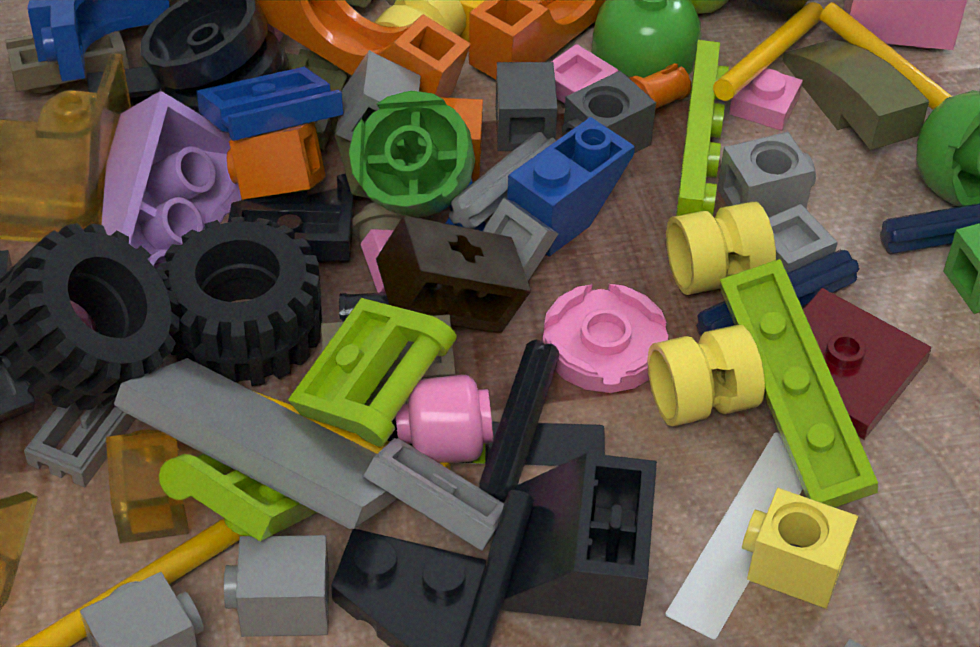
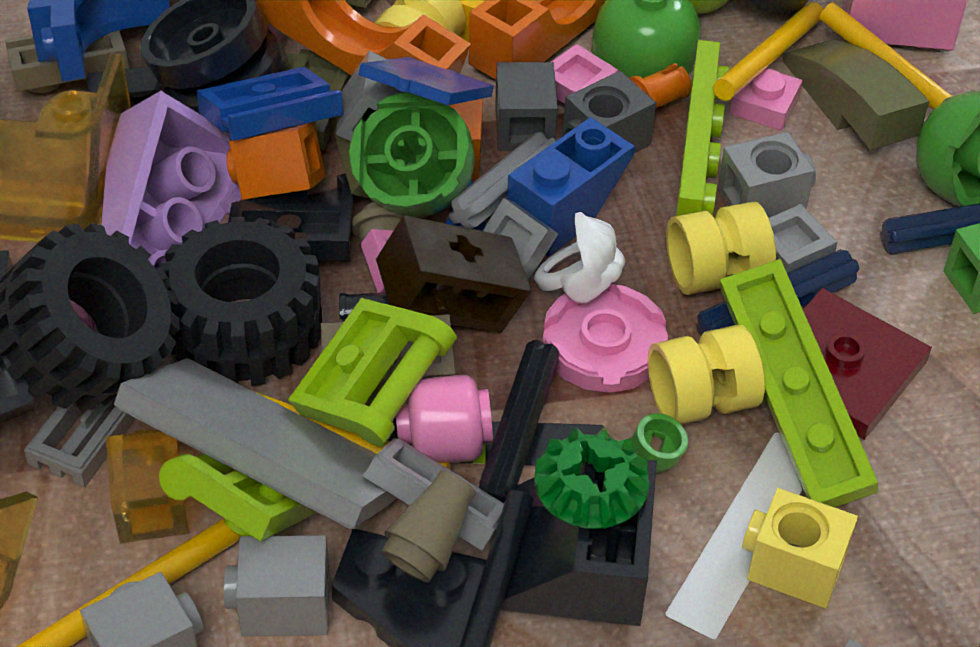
(426, 80): none -> blue piece
(428, 529): none -> dark tan cone
(574, 496): none -> green gear
(593, 274): none -> white piece
(673, 440): none -> bright green hinge

